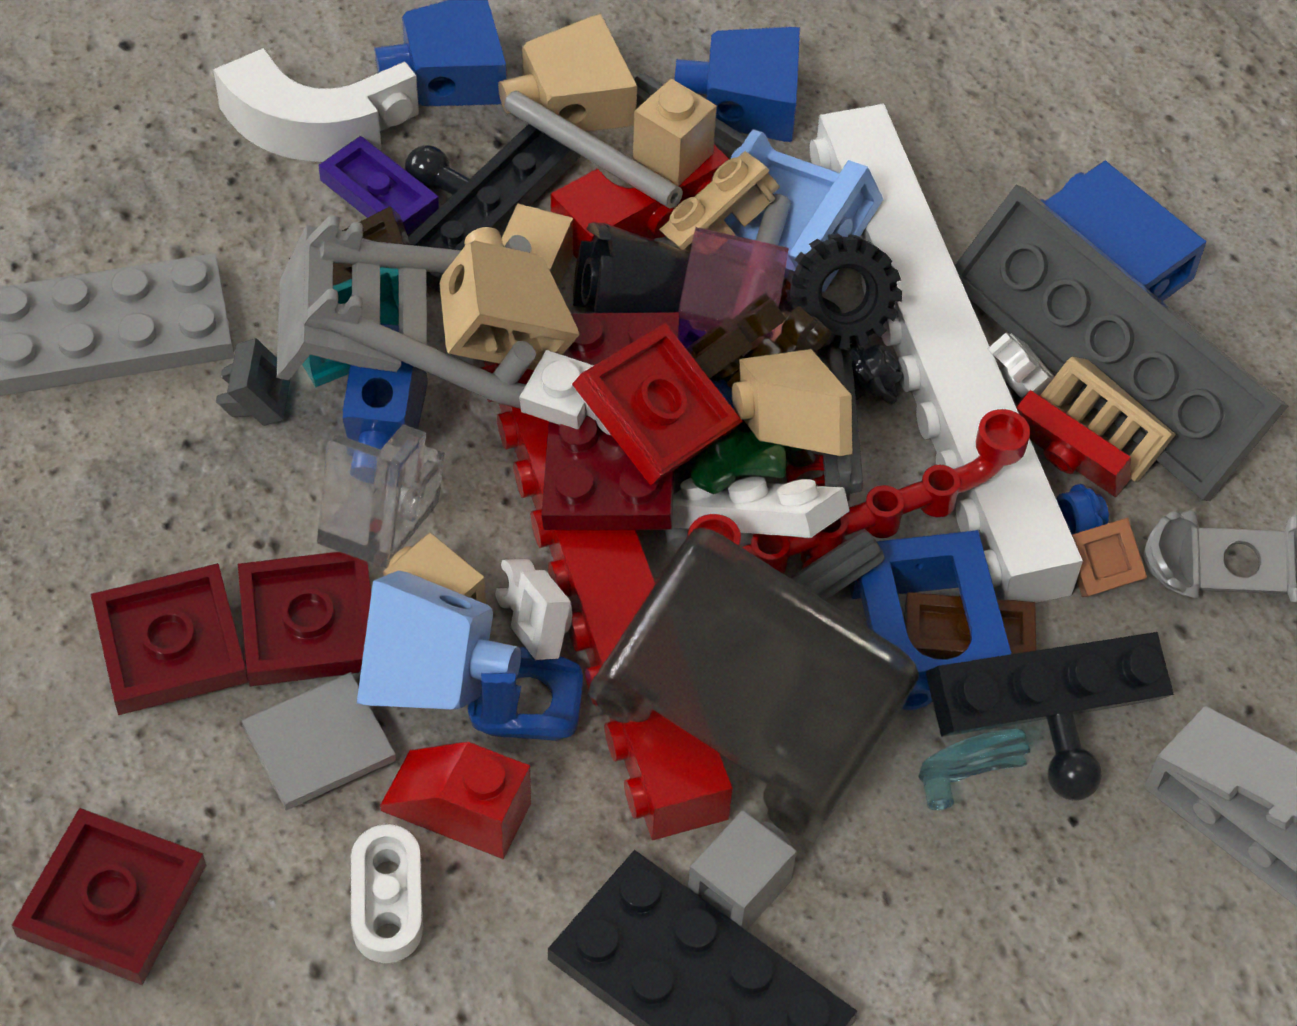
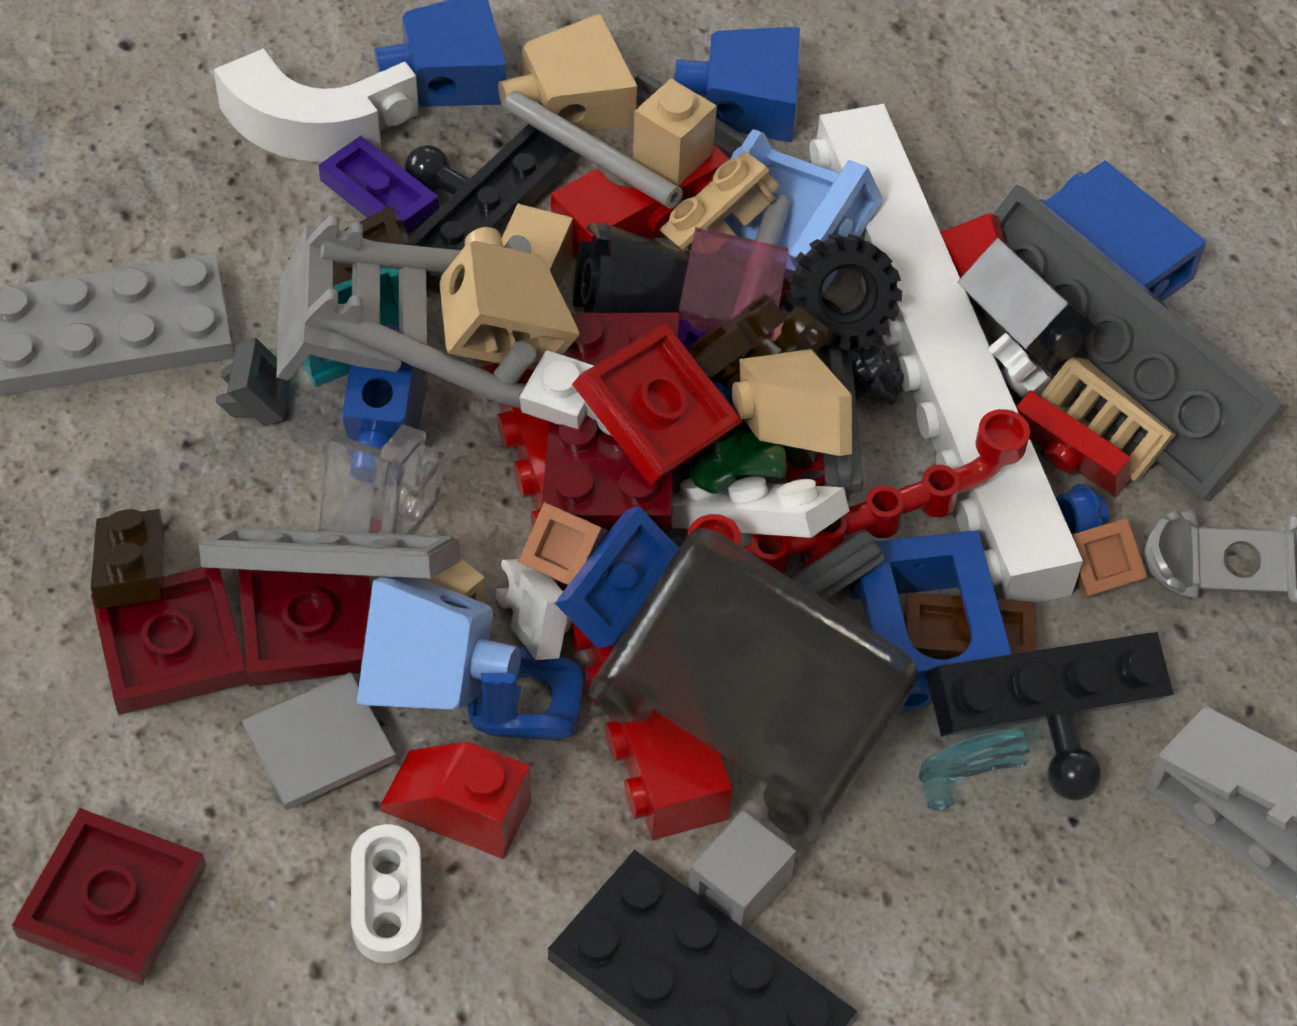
(128, 558): none -> dark brown plate
(331, 552): none -> light grey tile
(560, 543): none -> nougat plate
(617, 577): none -> blue plate
(971, 240): none -> red tile
(1026, 305): none -> brick

